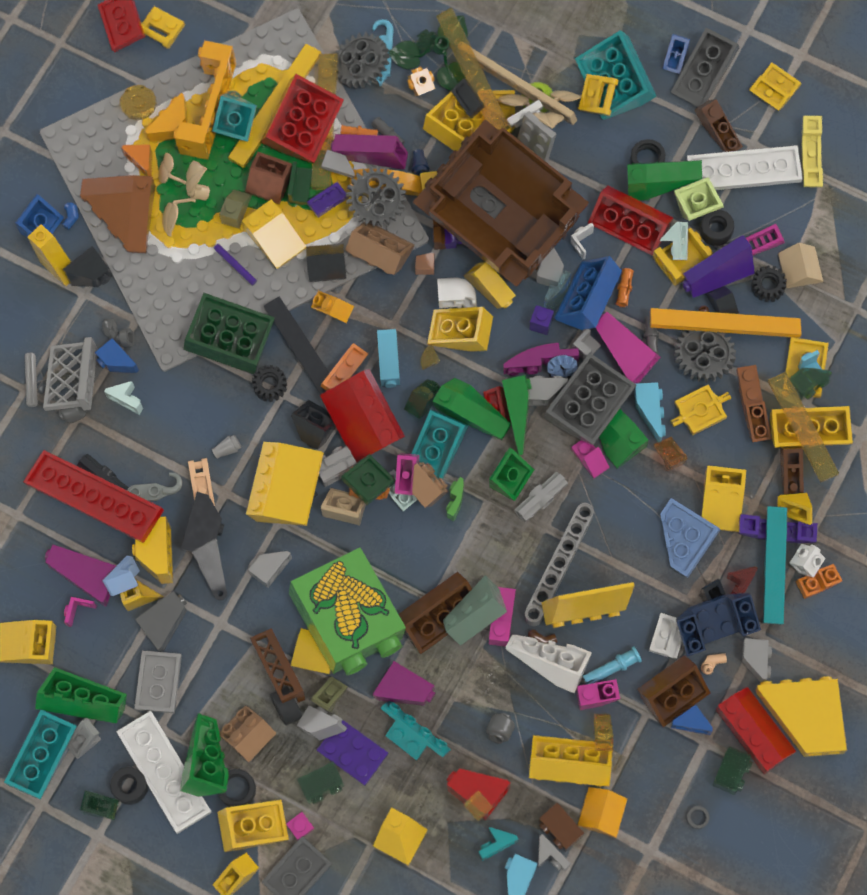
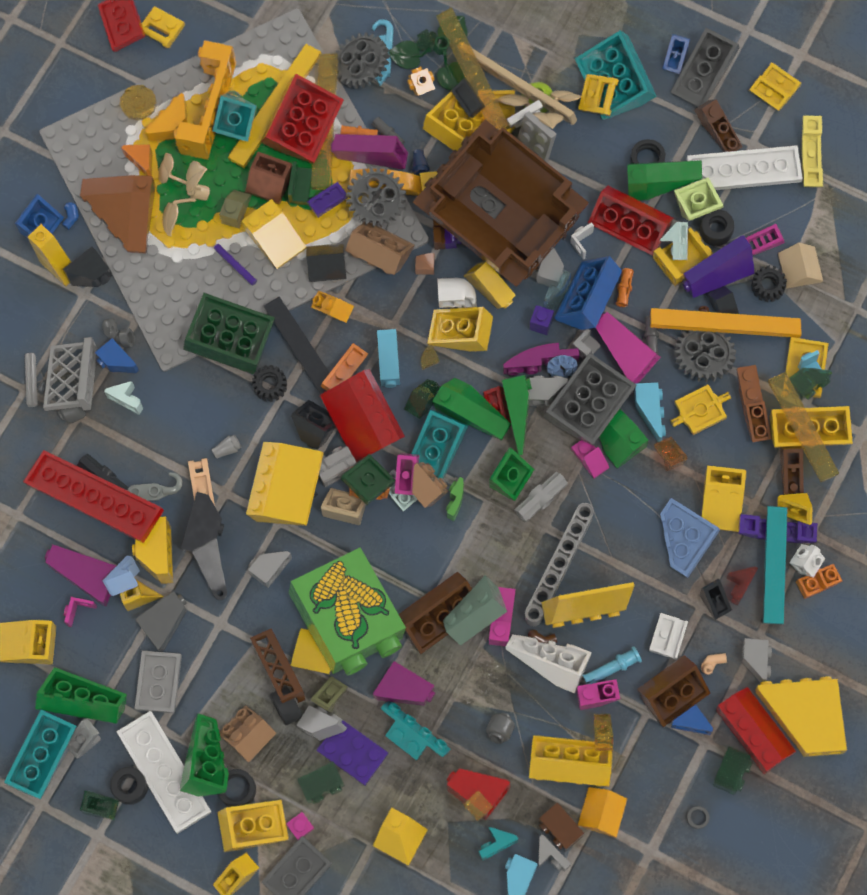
(337, 163): light grey tile -> none
(717, 620): dark blue slope -> none

